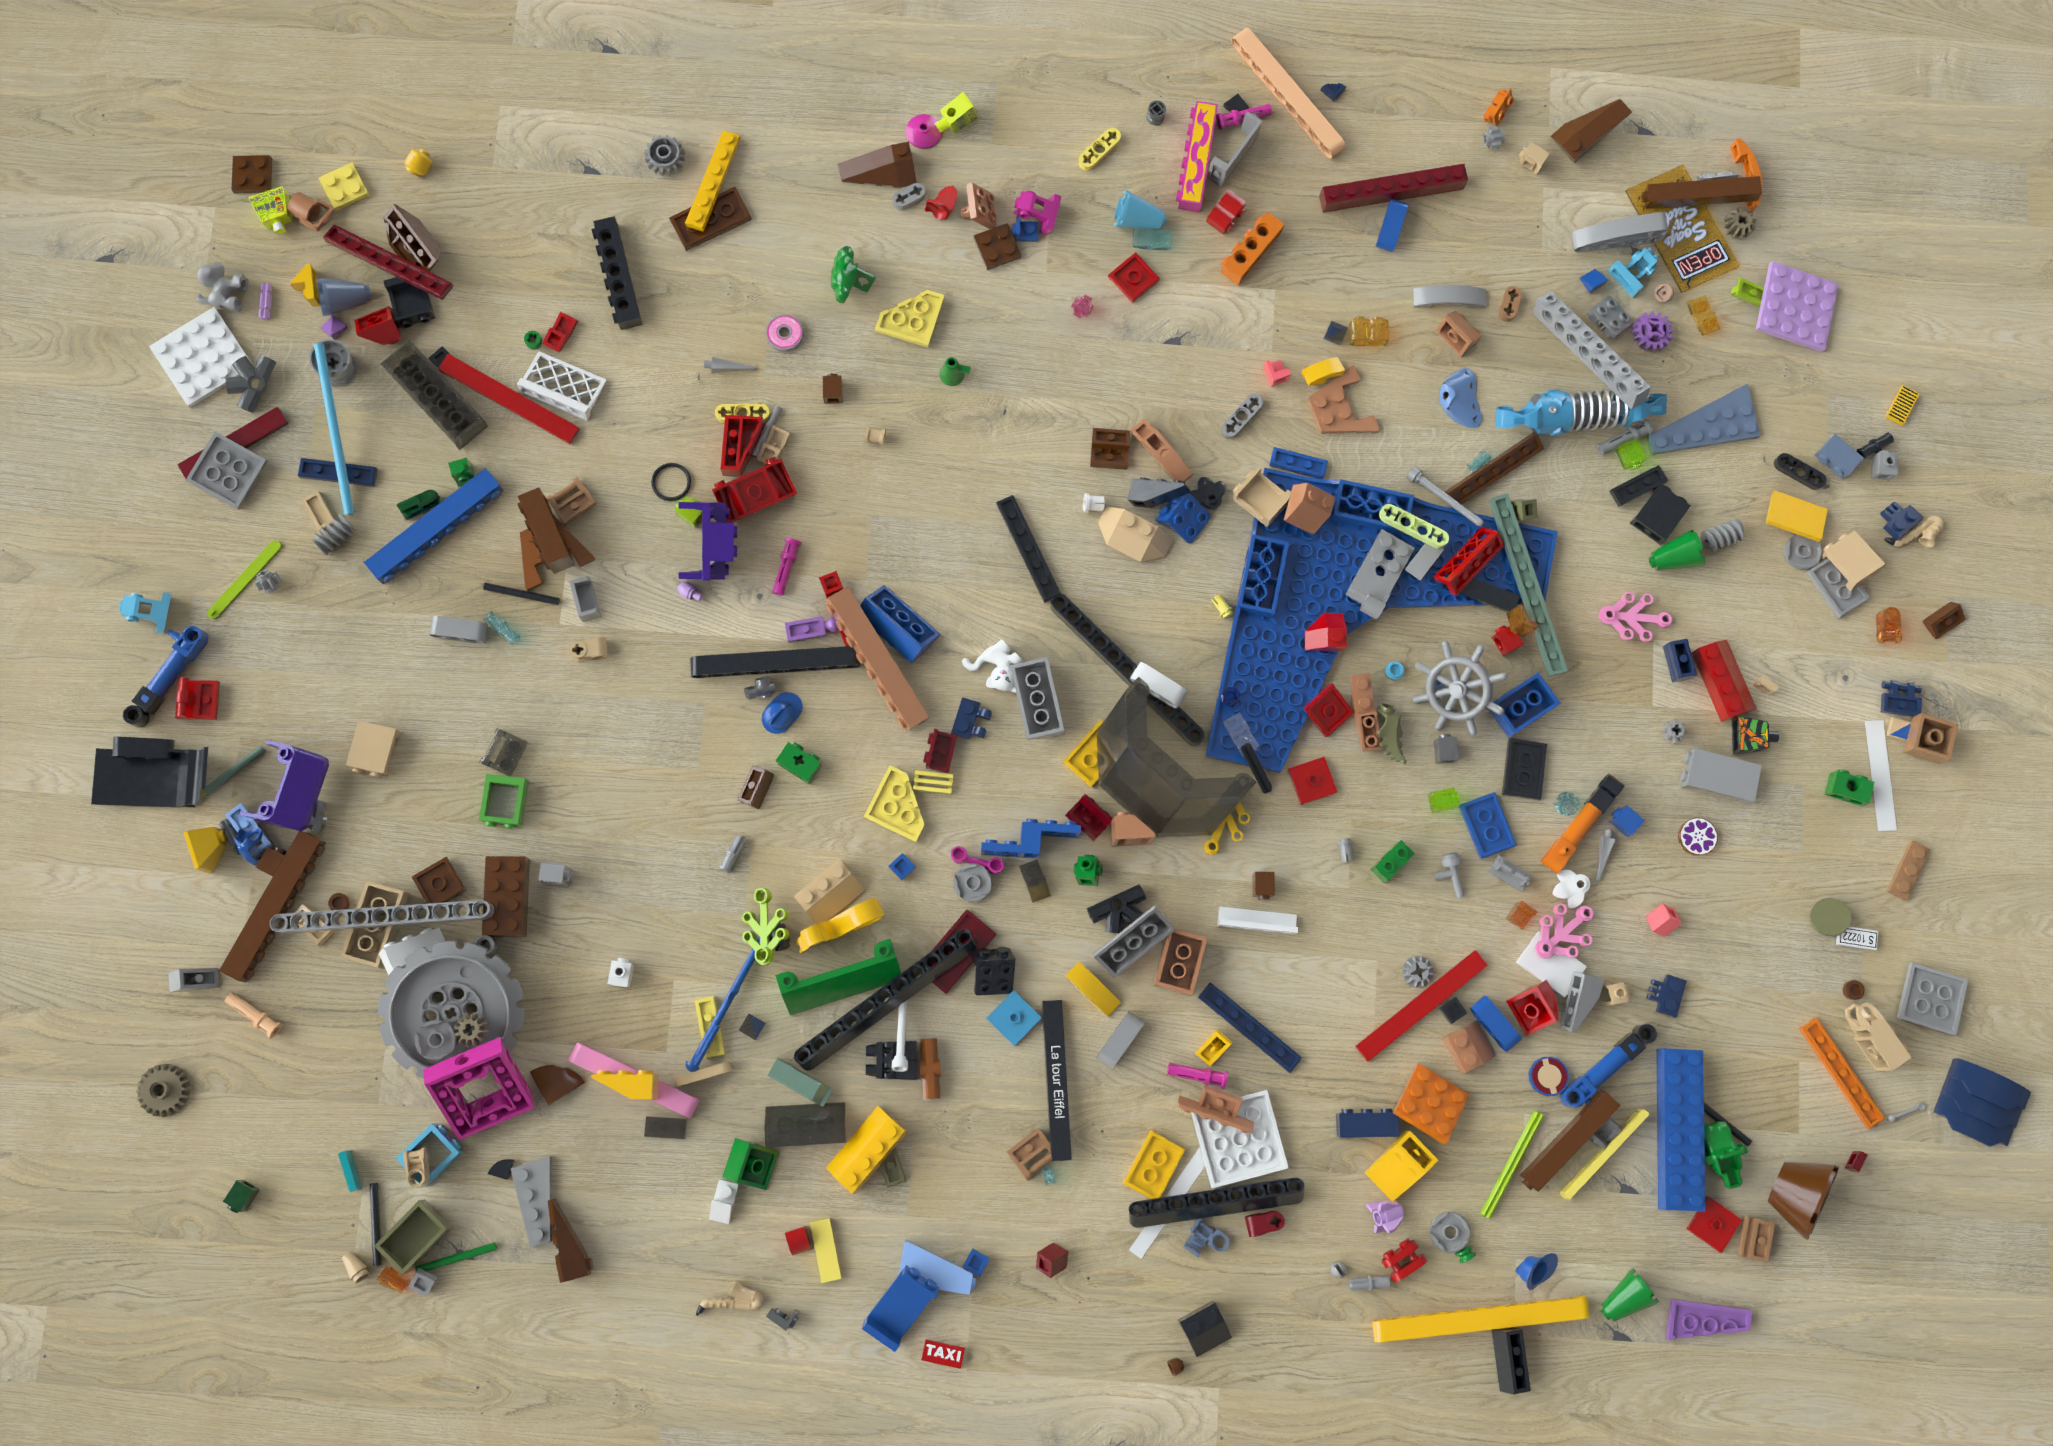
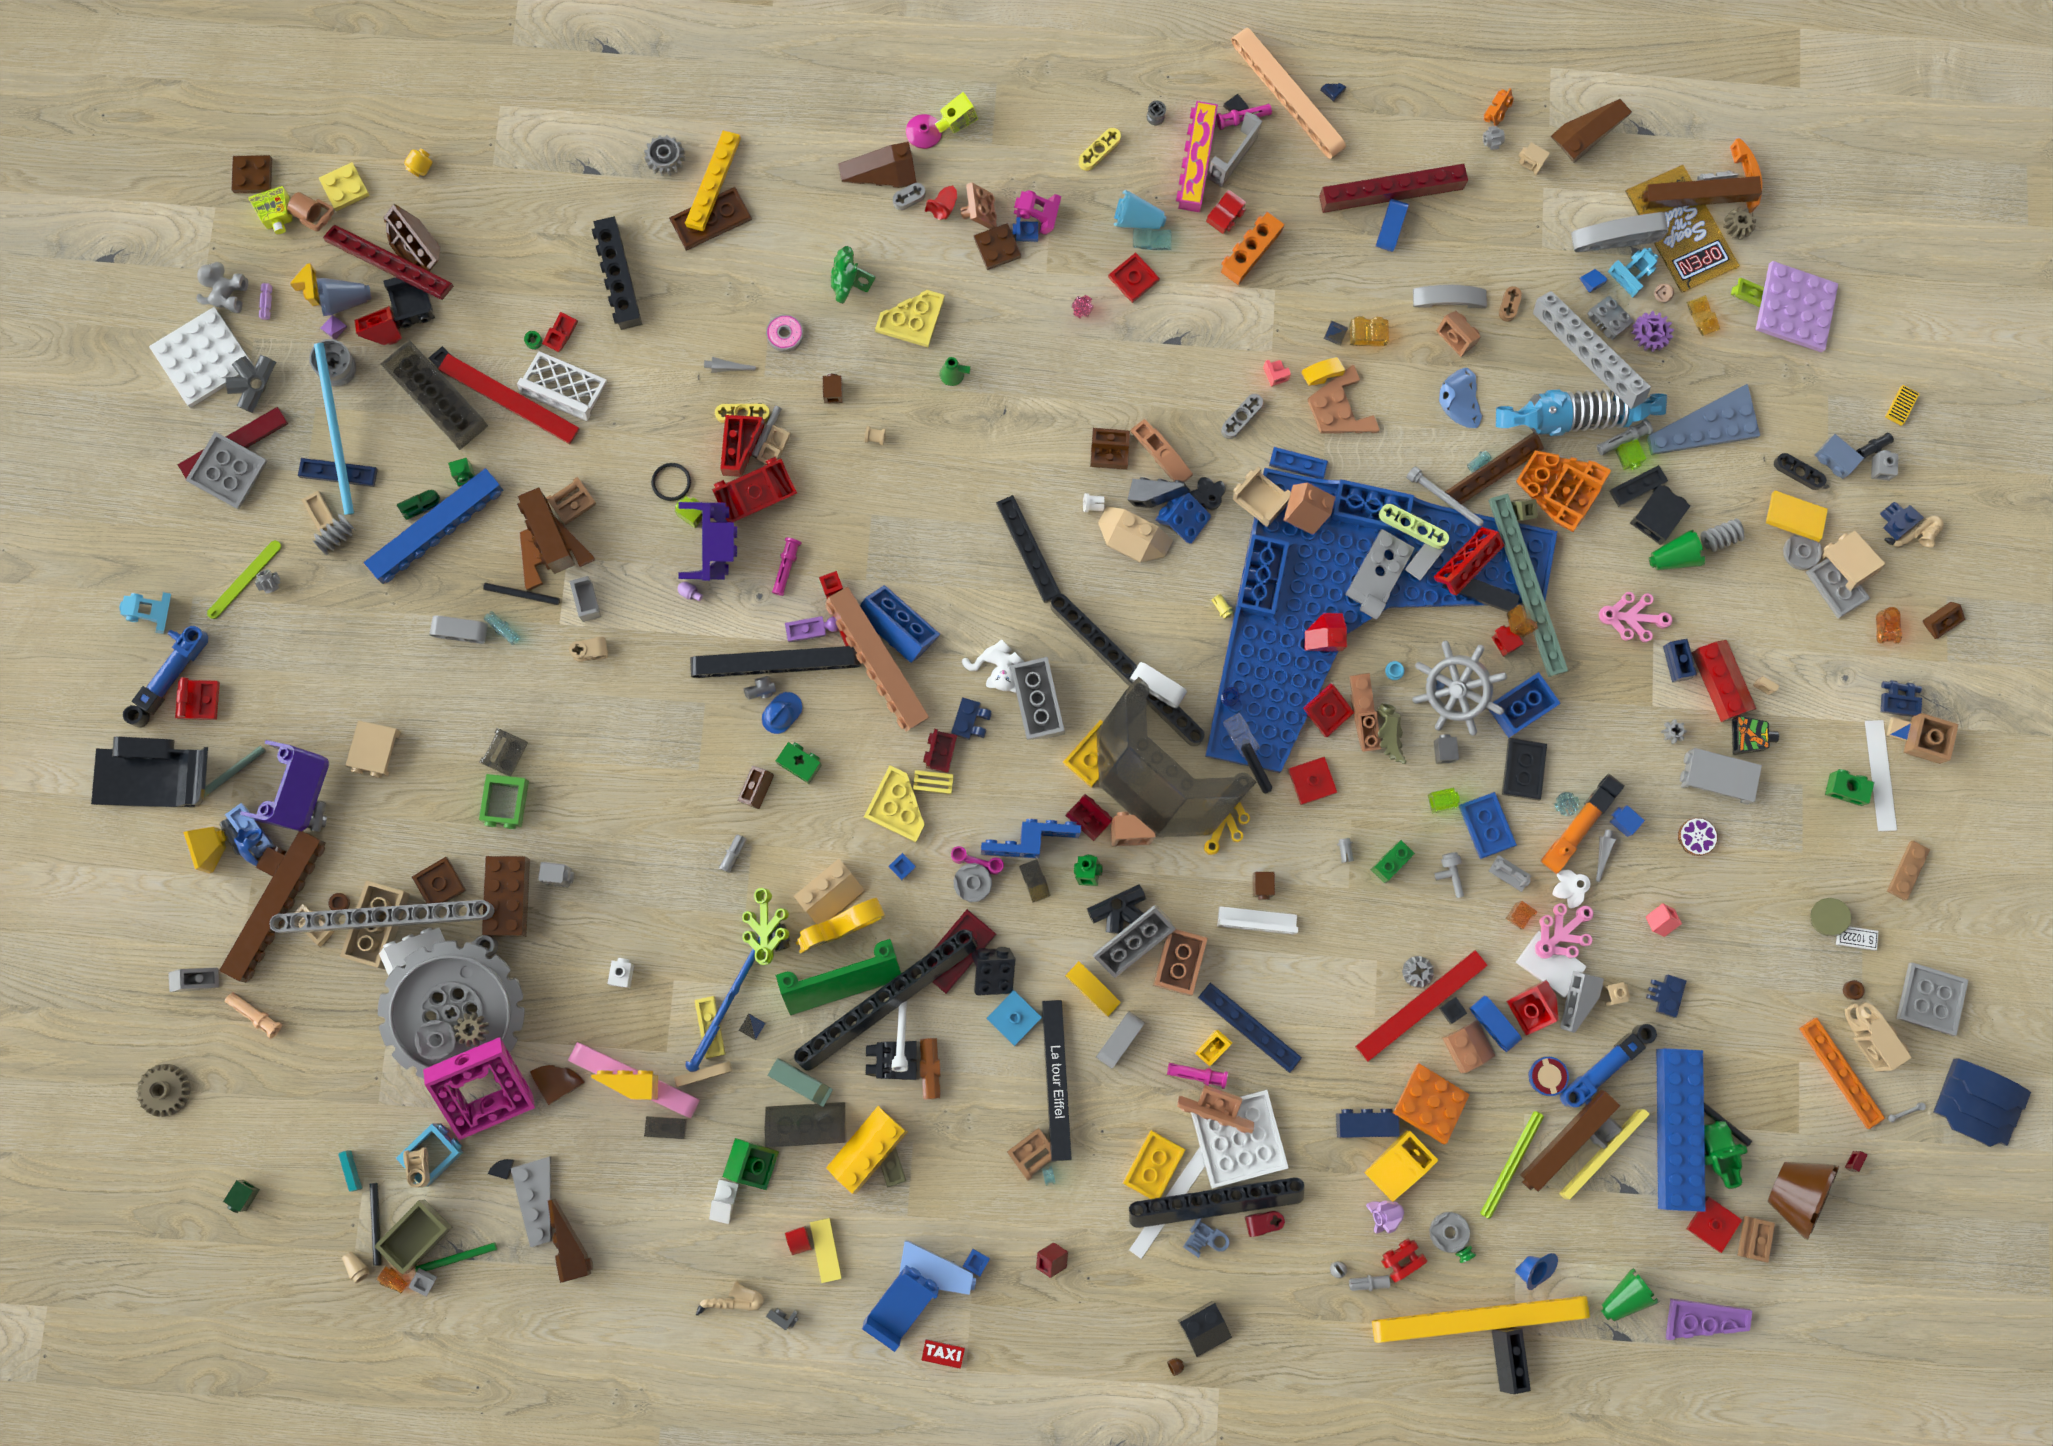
(1563, 486): none -> orange wedge

